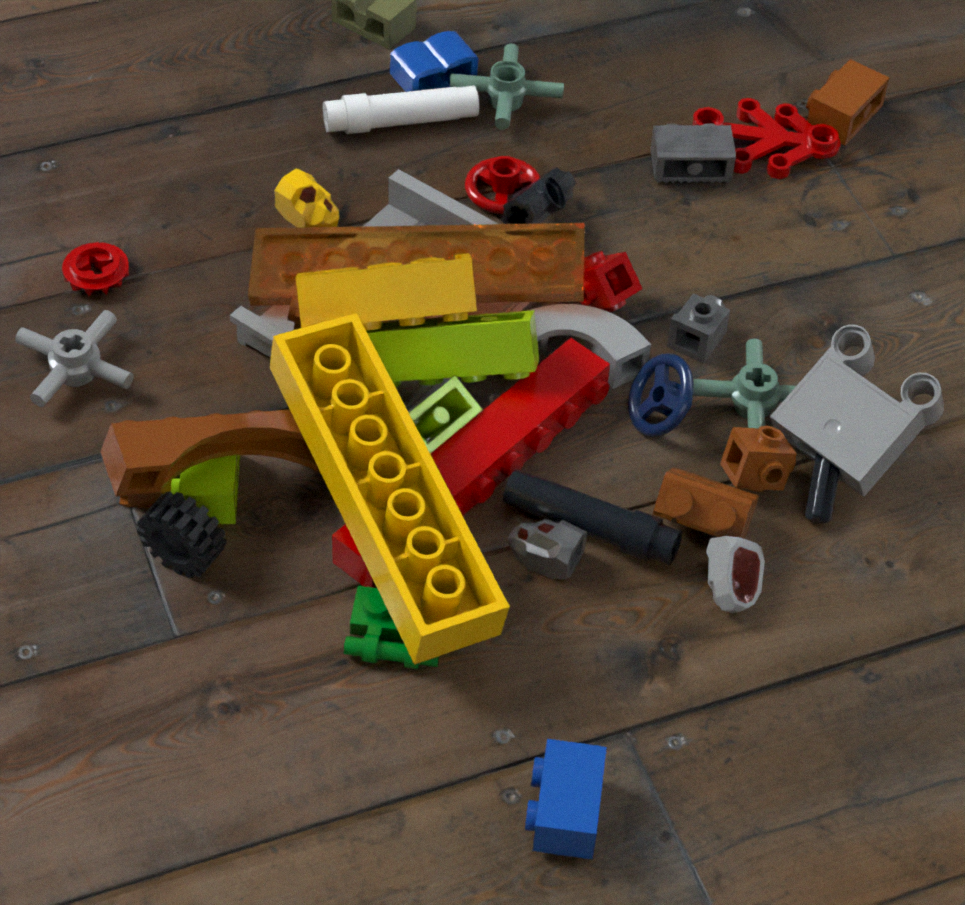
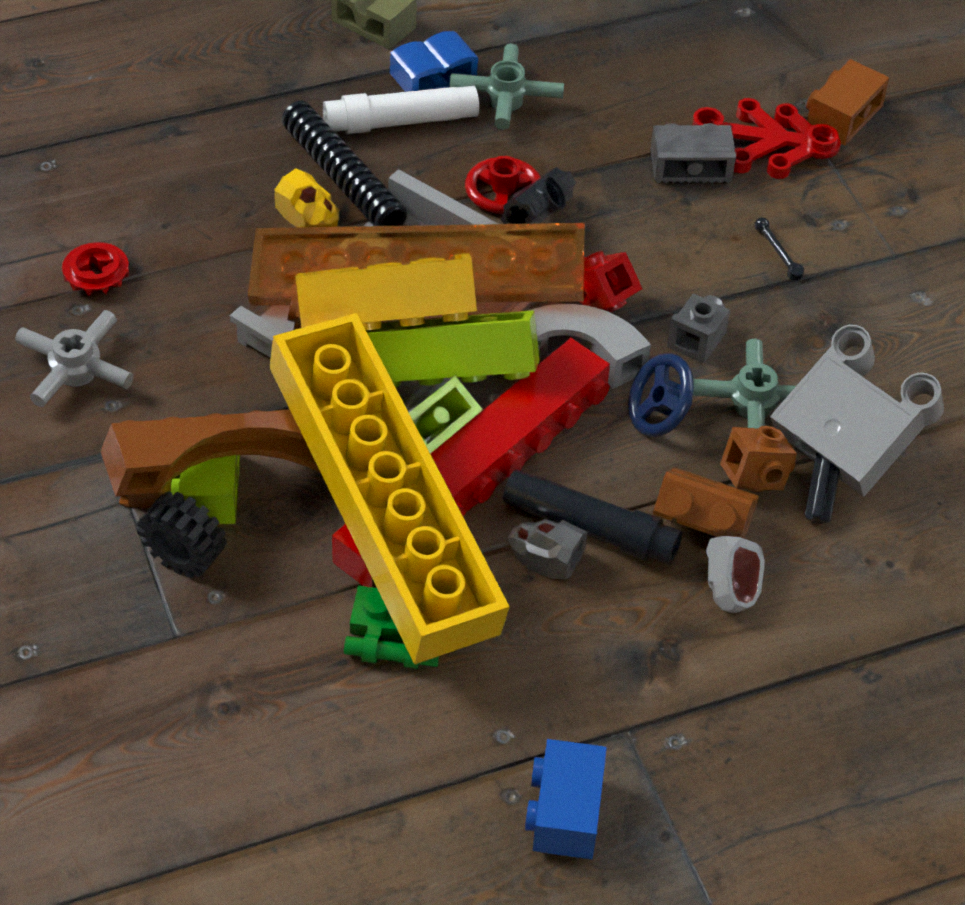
(343, 165): none -> black piece
(795, 270): none -> black hinge

